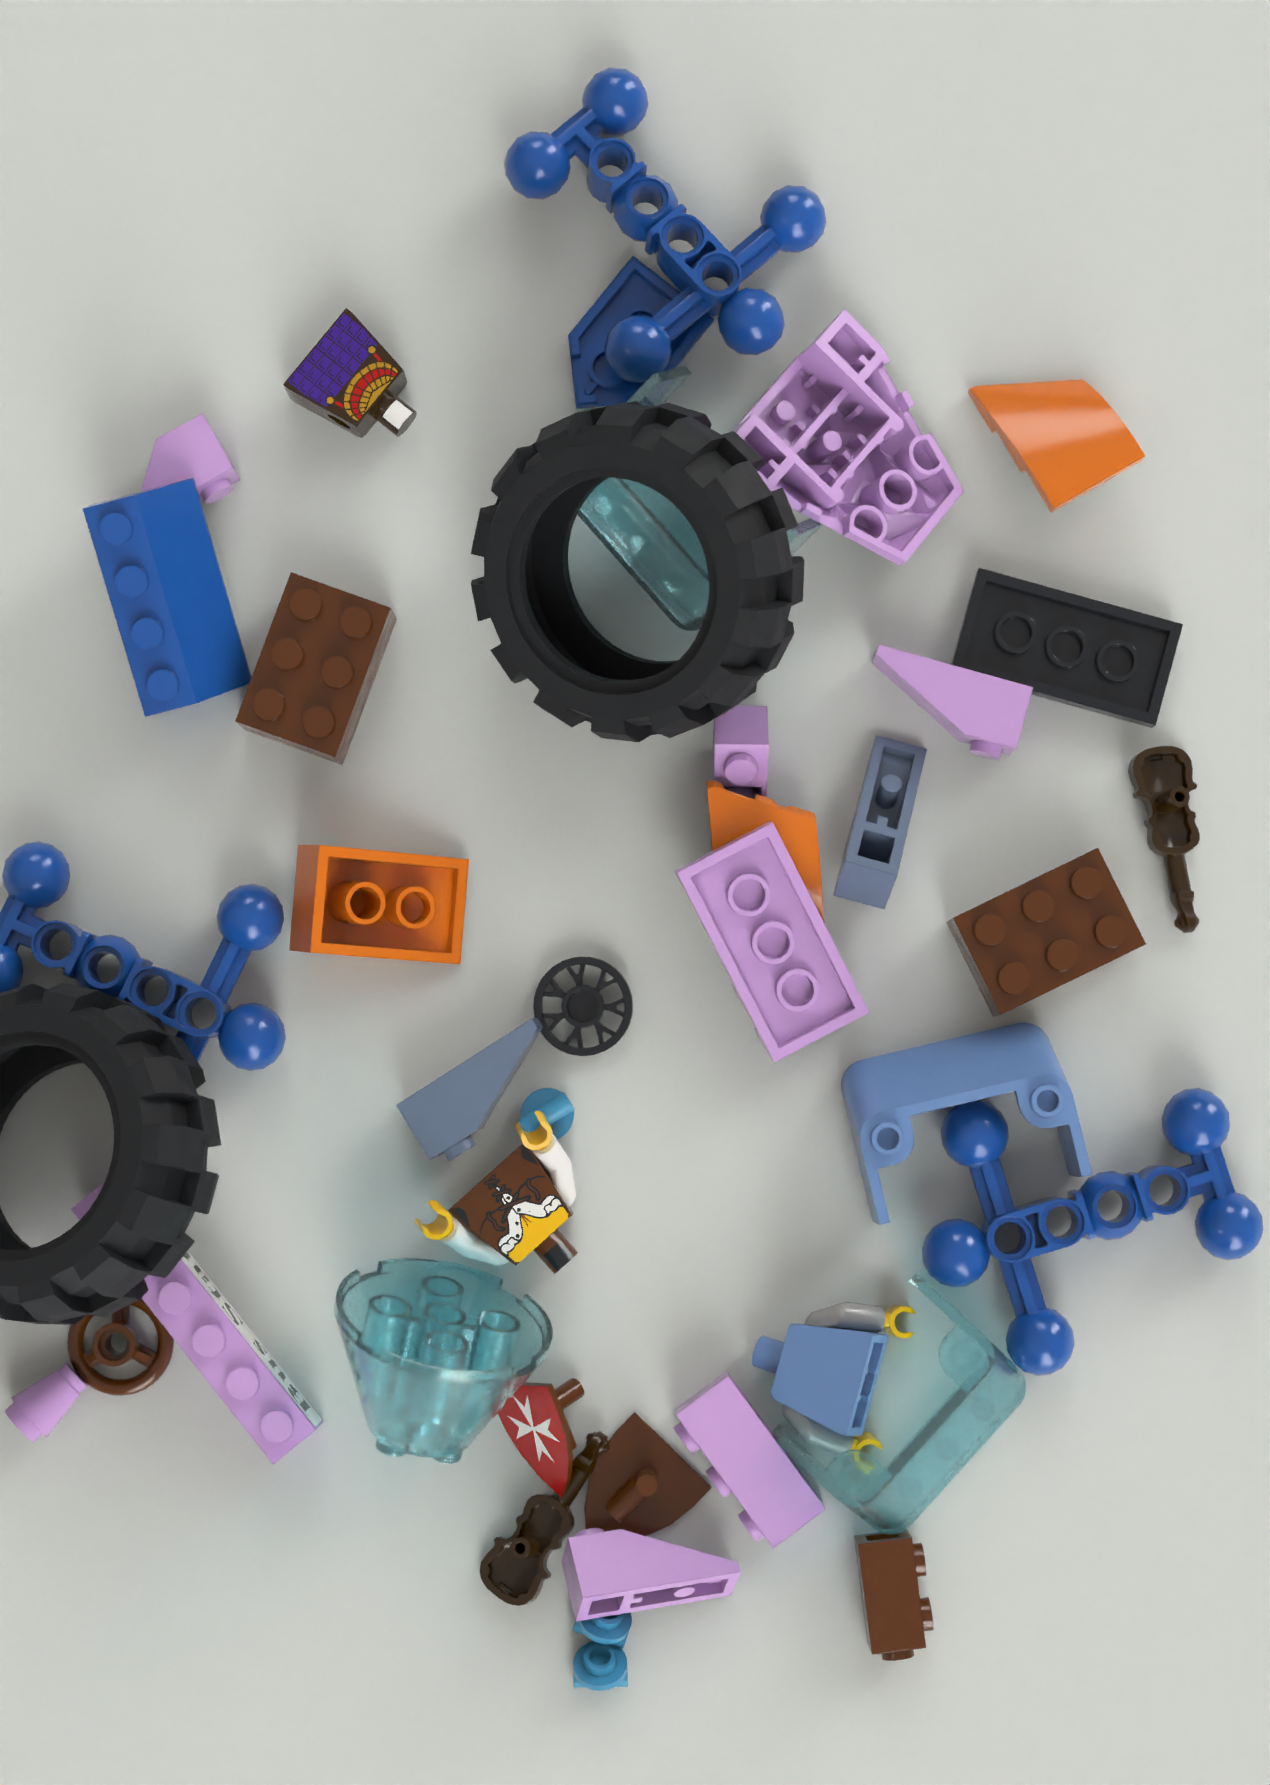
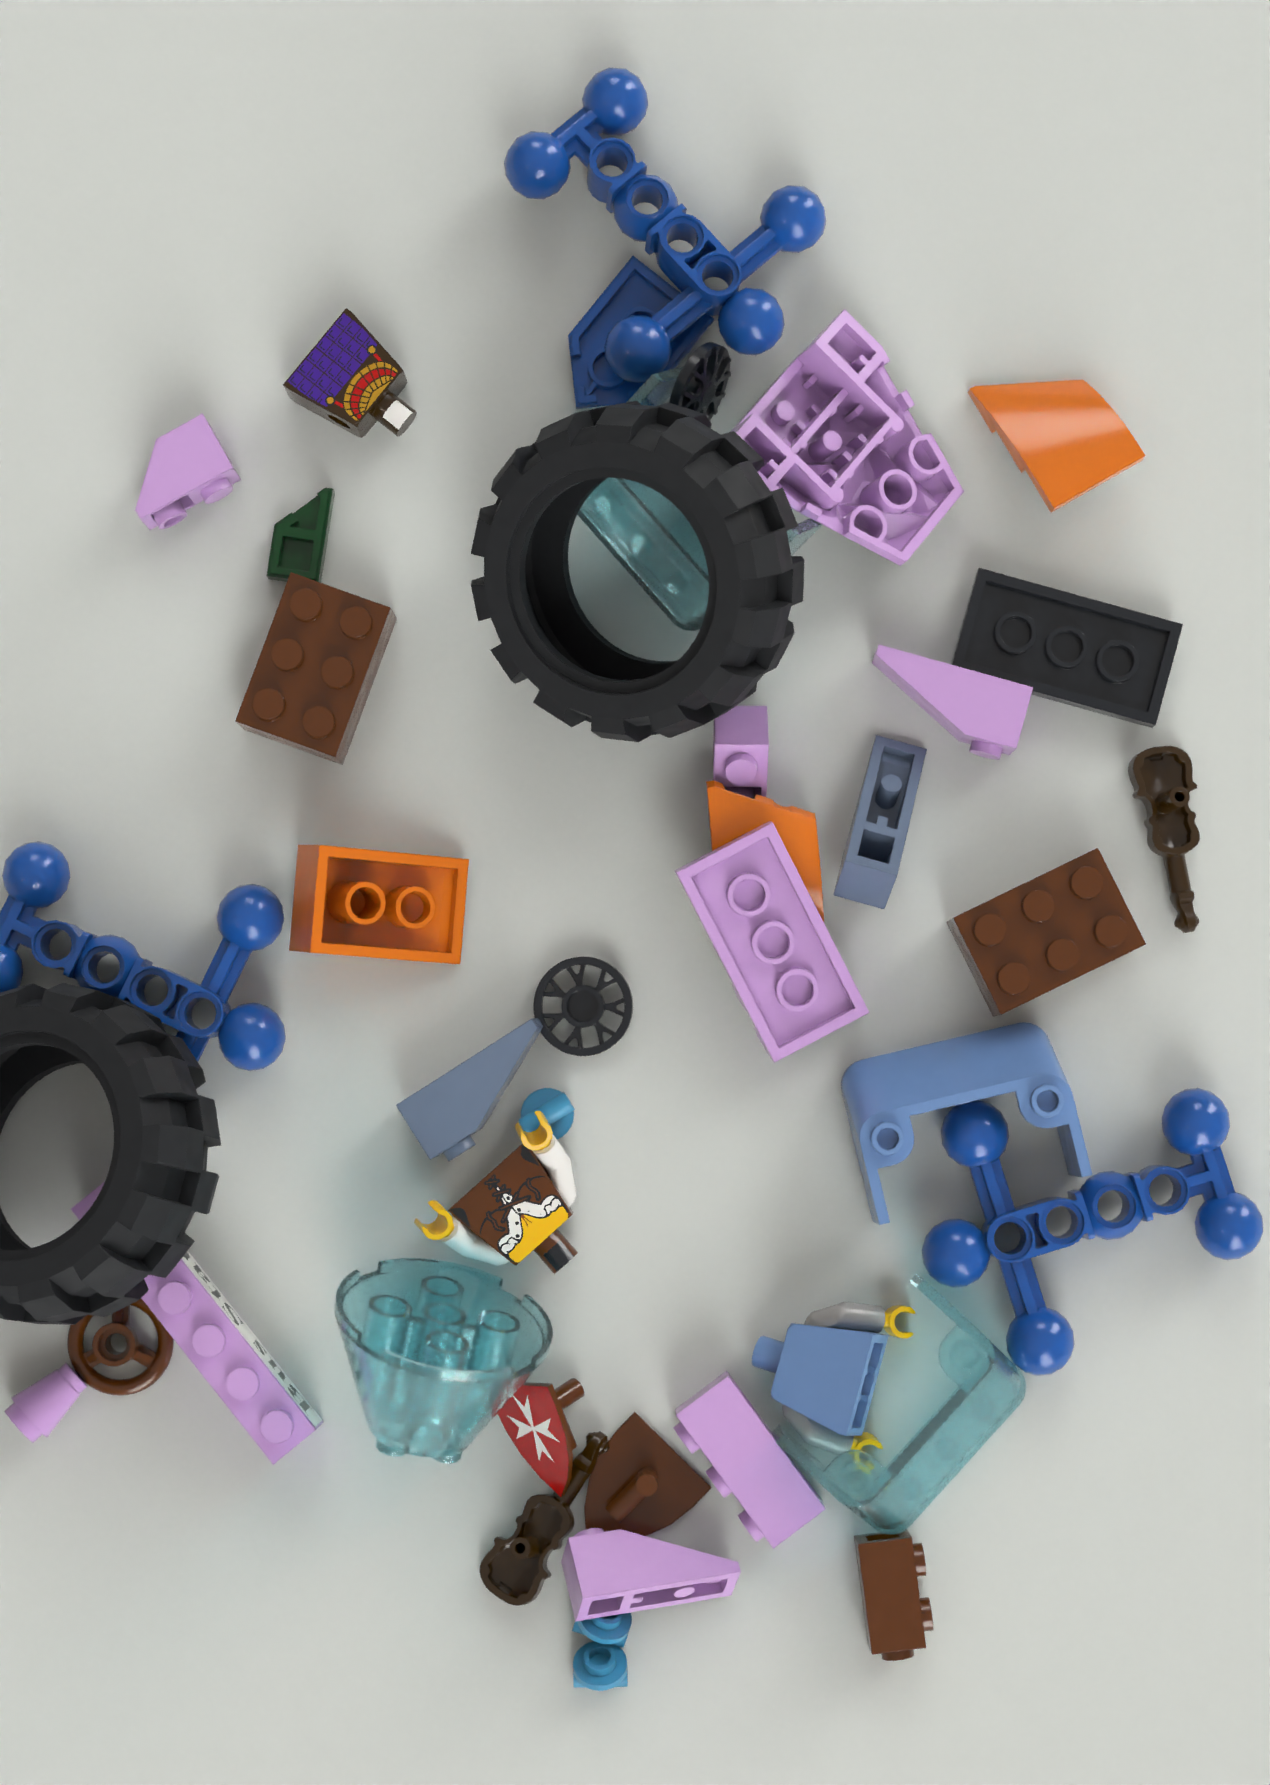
(168, 596): blue slope -> none
(302, 540): none -> dark green tile
(701, 381): none -> black wheel

